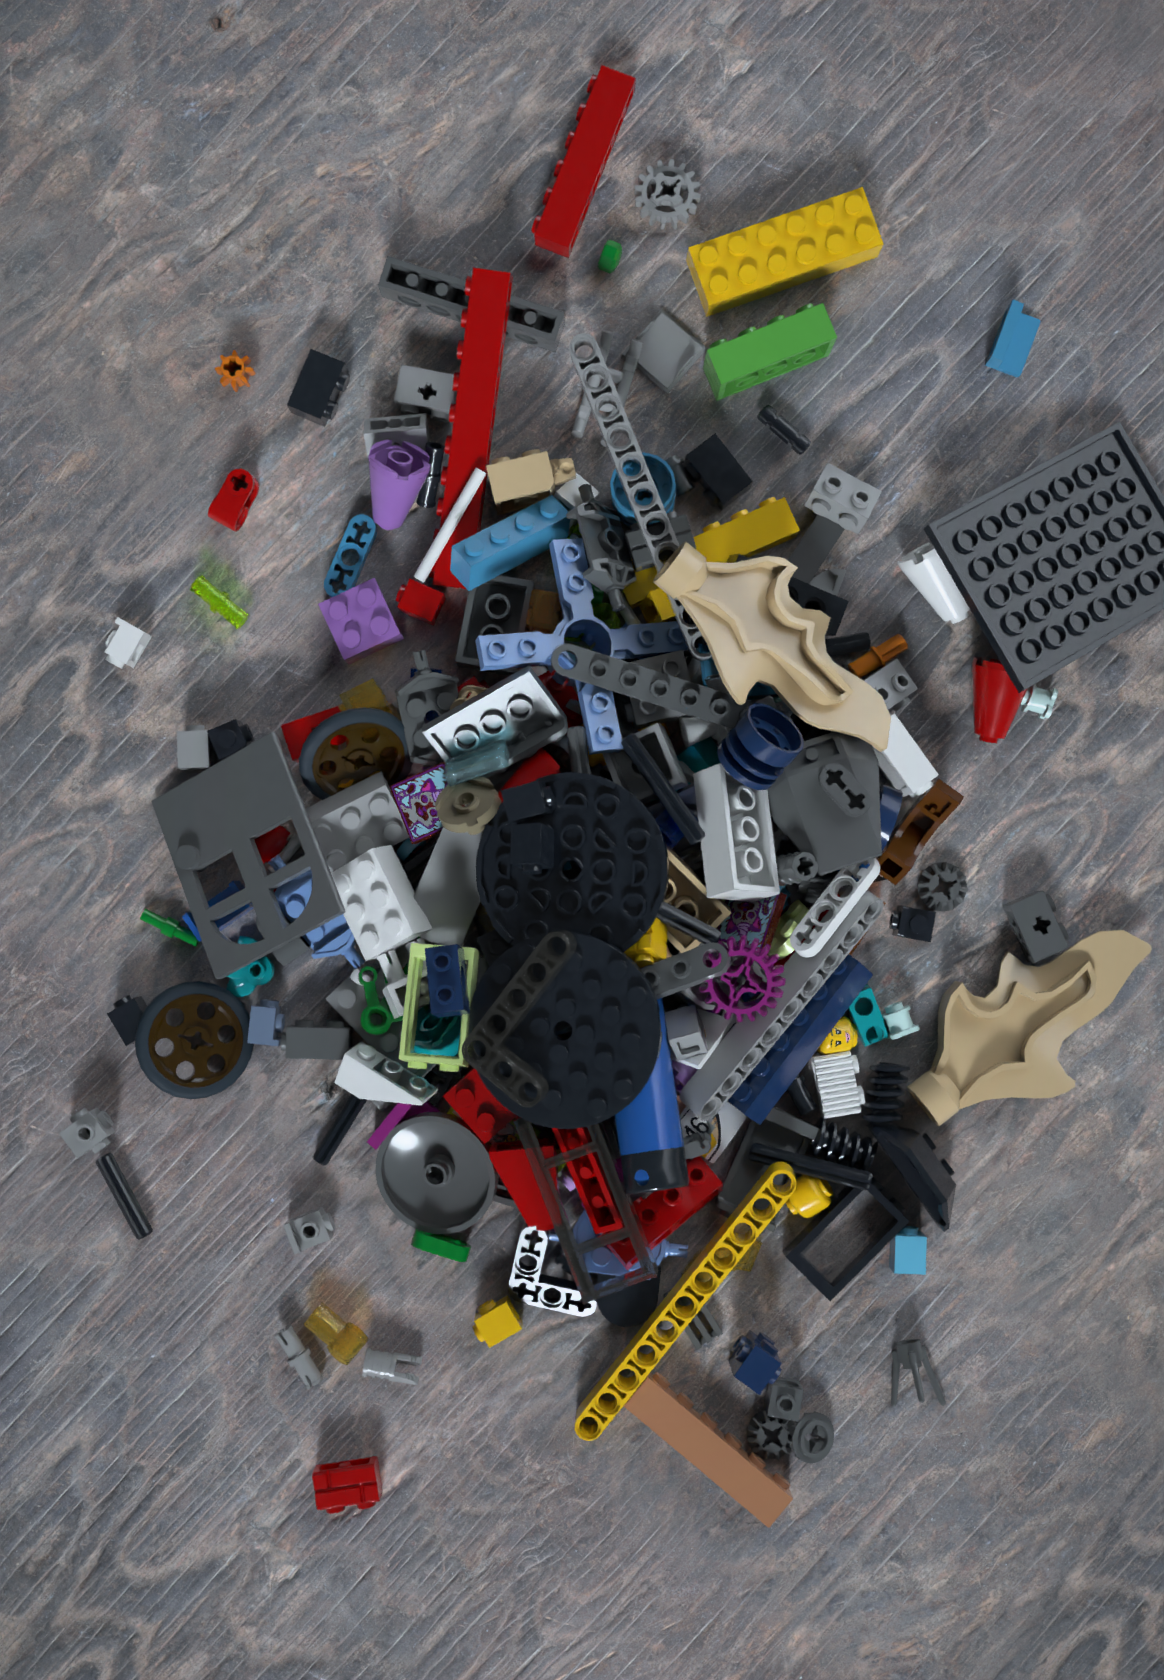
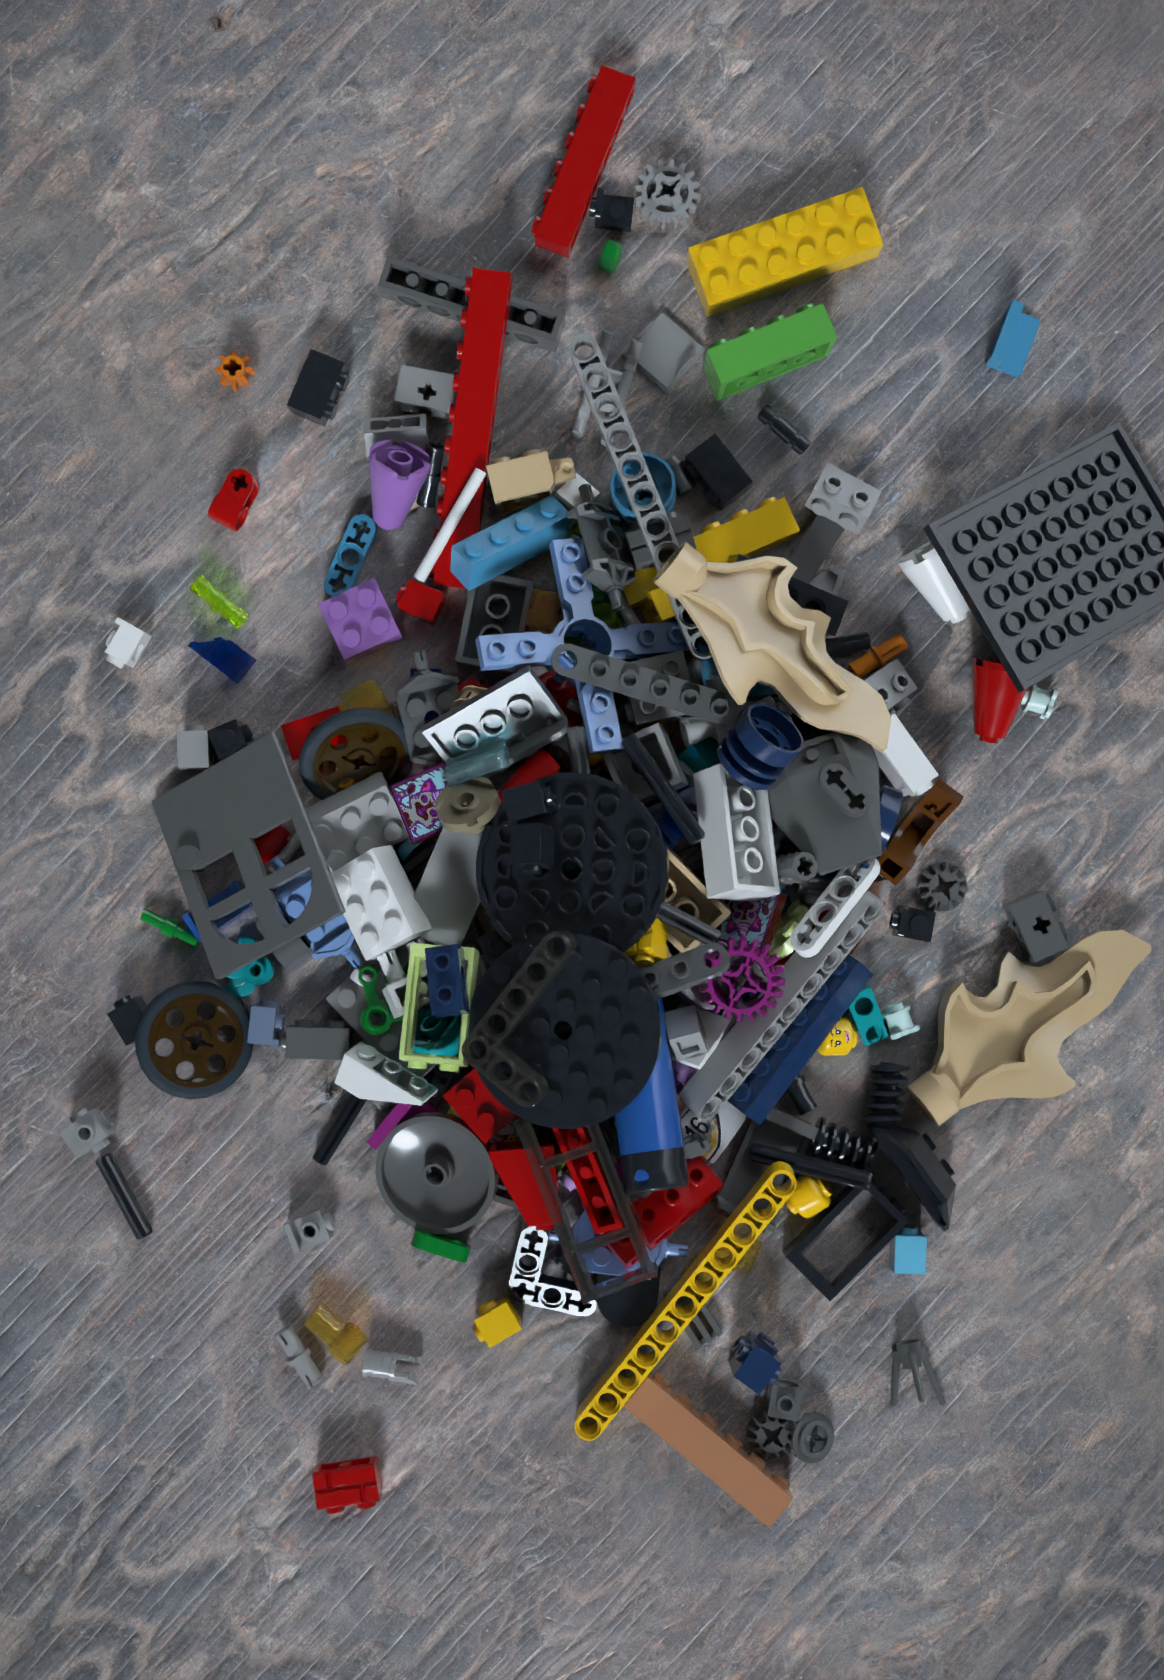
(225, 656): none -> clear blue slope
(612, 211): none -> black bracket
(837, 1084): white brick -> none

